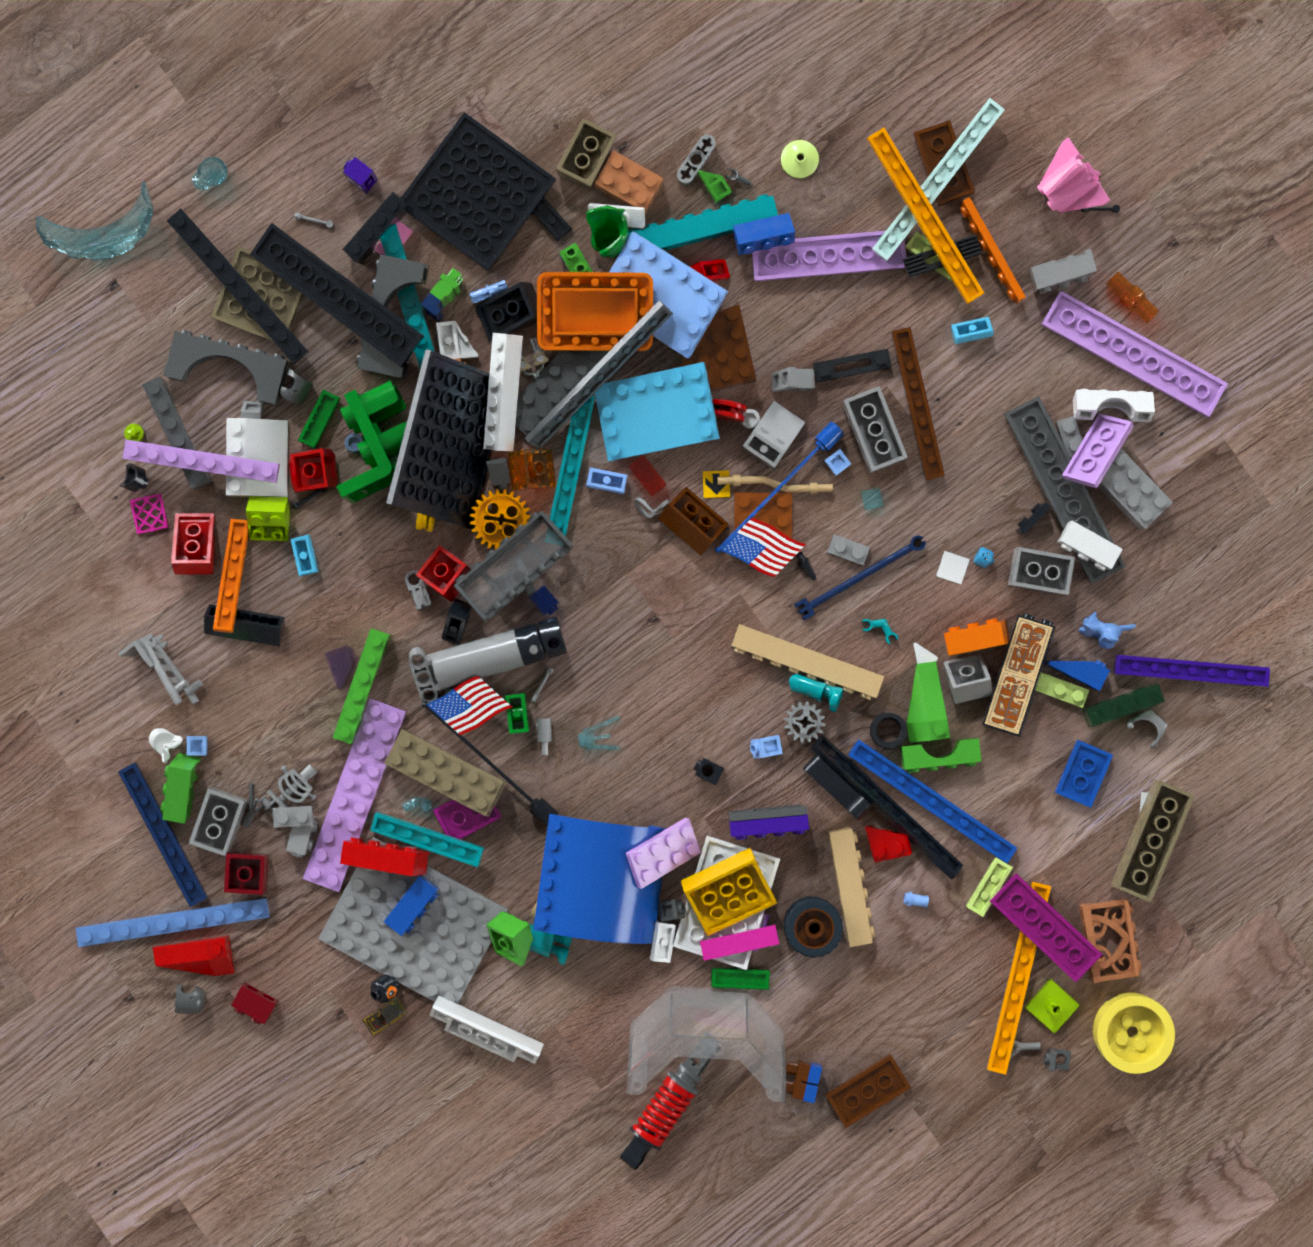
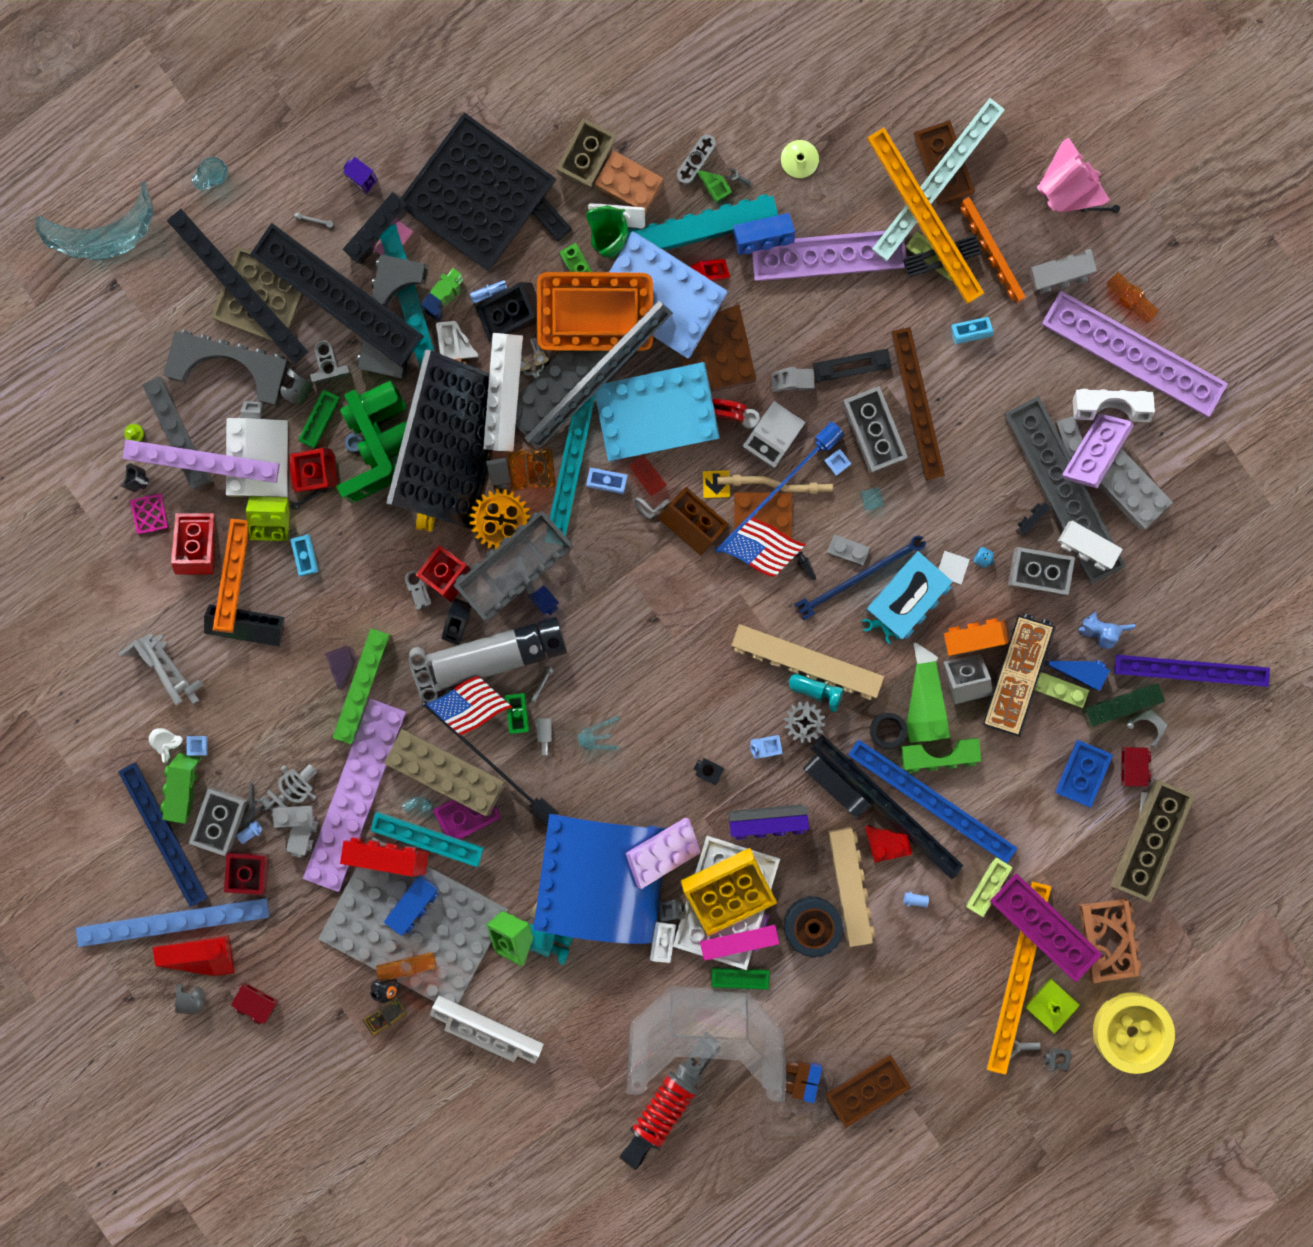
(249, 832): none -> light blue pin
(324, 361): none -> light grey tile
(394, 968): none -> clear orange piece
(910, 595): none -> medium azure panel
(1135, 766): none -> dark red brick

